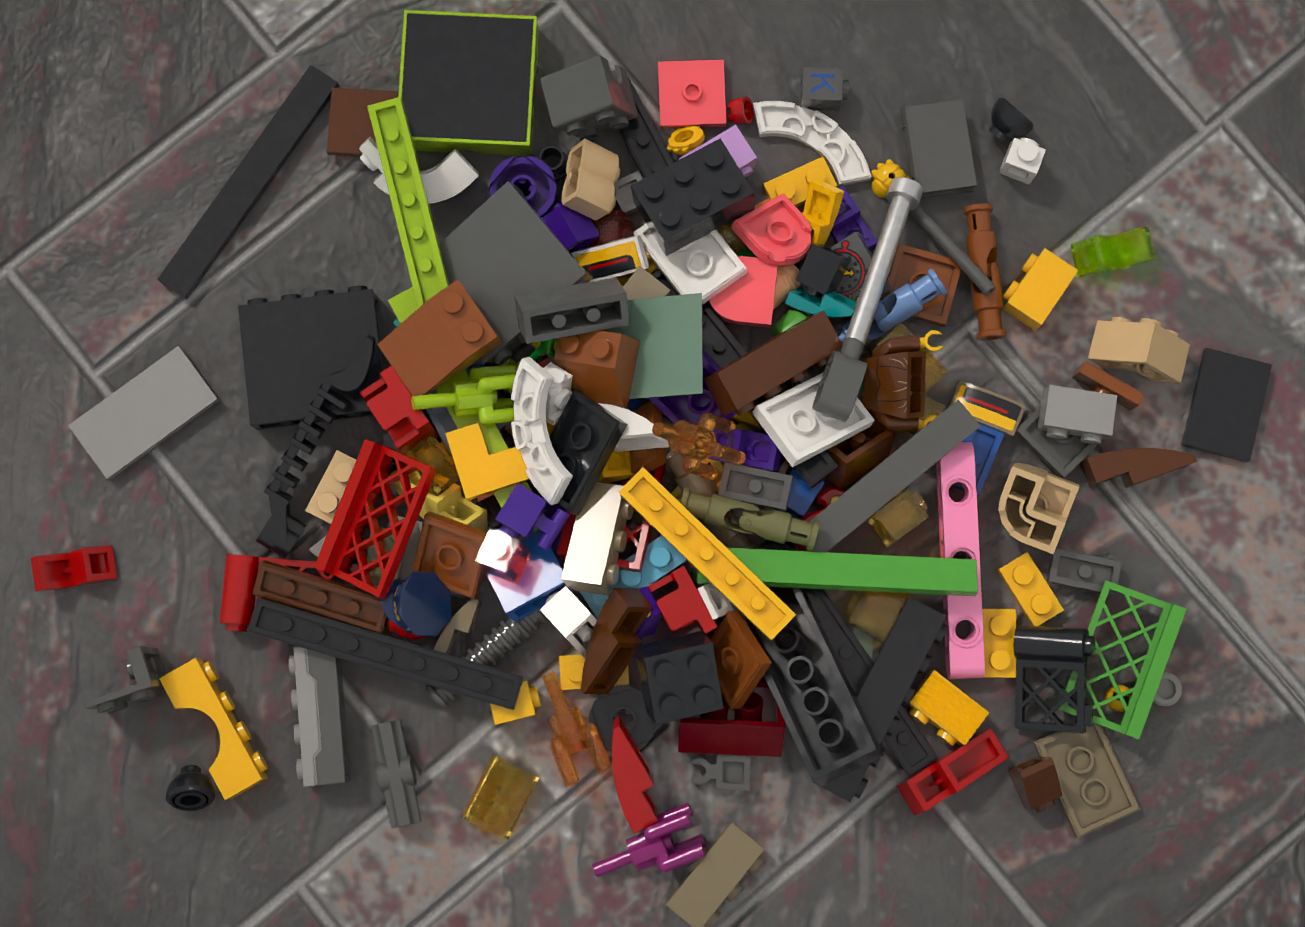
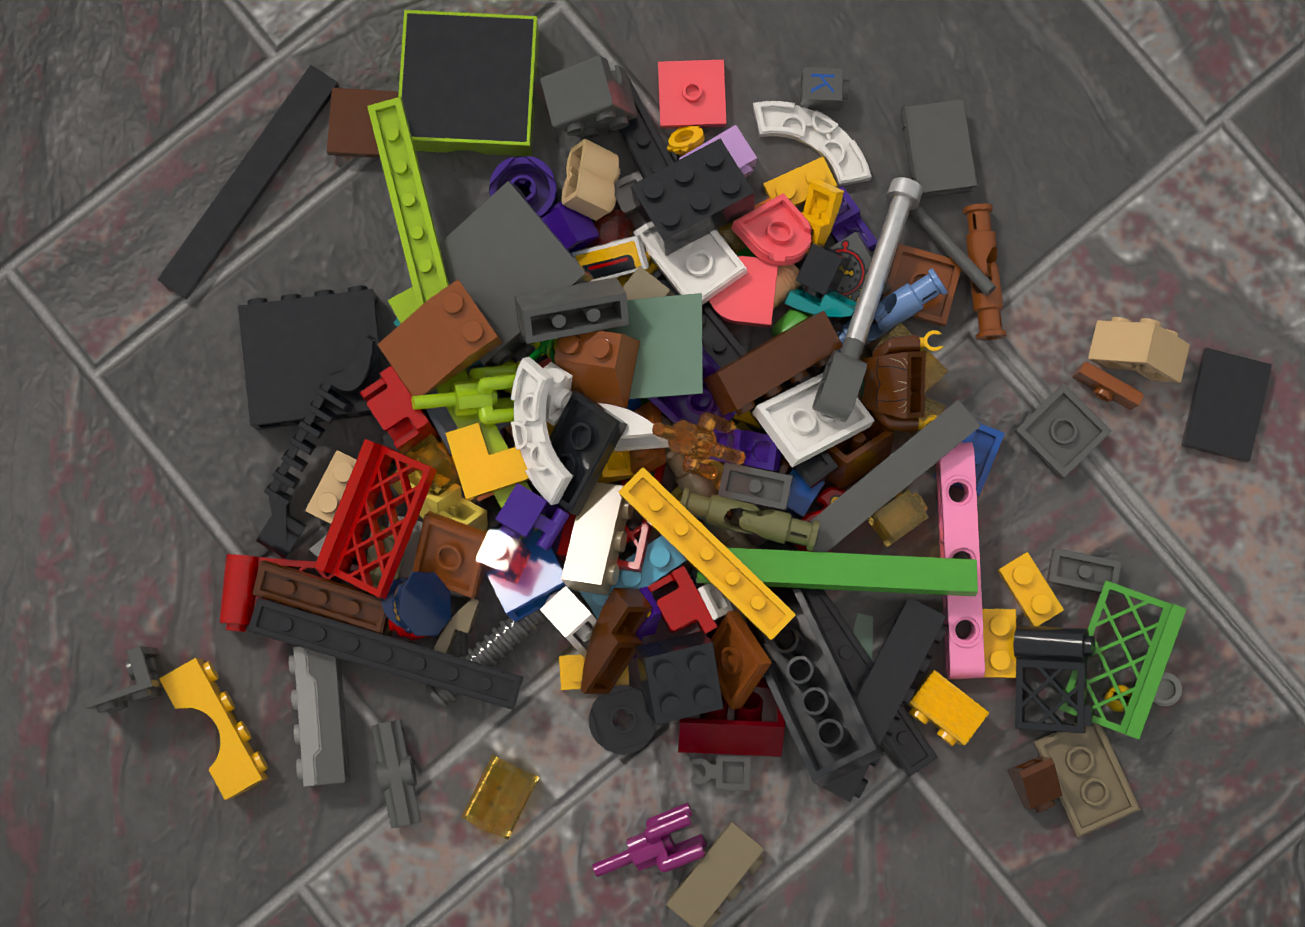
(74, 569): red slope -> none
(143, 413): light grey tile -> none
(190, 790): black brick -> none
(440, 182): white arch -> none
(525, 706): yellow brick -> none
(560, 170): black piece -> none
(572, 735): clear orange plant -> none
(632, 779): red slope -> none
(741, 110): red hinge -> none
(875, 612): clear yellow brick -> none
(881, 177): yellow animal -> none
(952, 772): red slope -> none
(989, 407): slope -> none
(1008, 121): black brick -> none
(1022, 160): white brick -> none
(1036, 506): tan brick -> none
(1039, 289): yellow brick -> none
(1077, 413): light grey brick -> none
(1112, 253): clear neon green slope -> none
(1133, 465): reddish brown slope -> none

